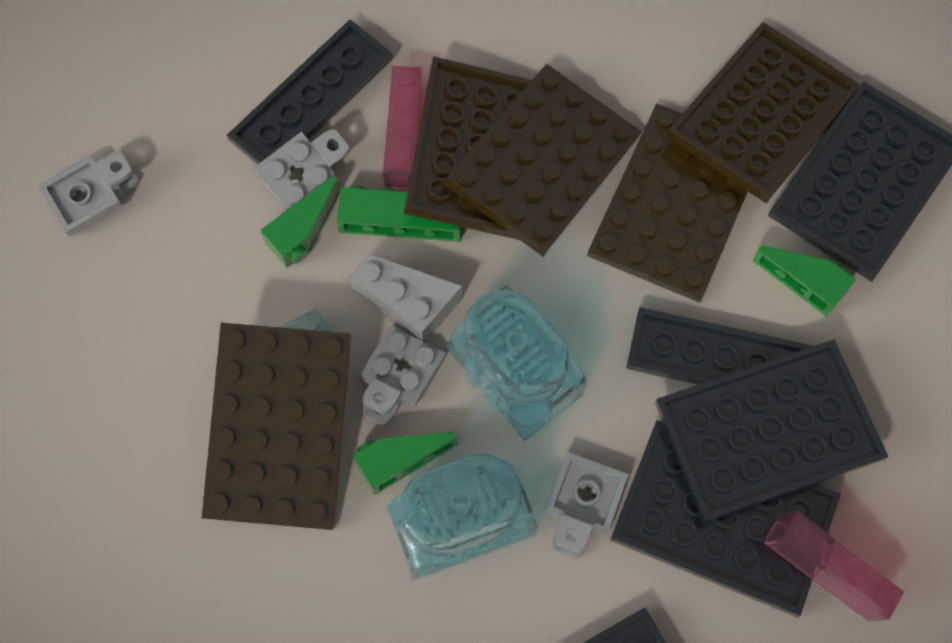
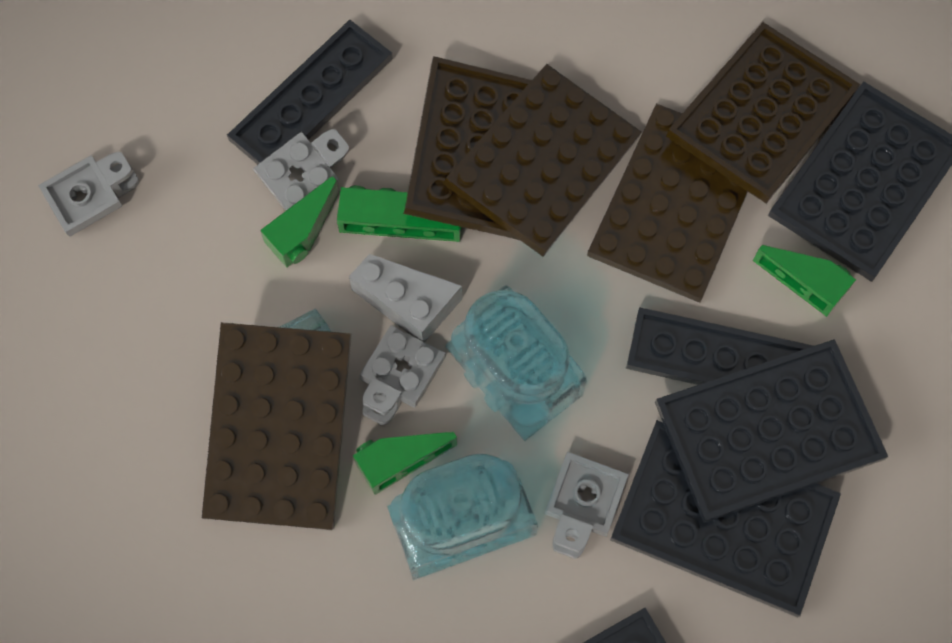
(402, 125): clear pink brick -> none
(834, 567): clear pink brick -> none

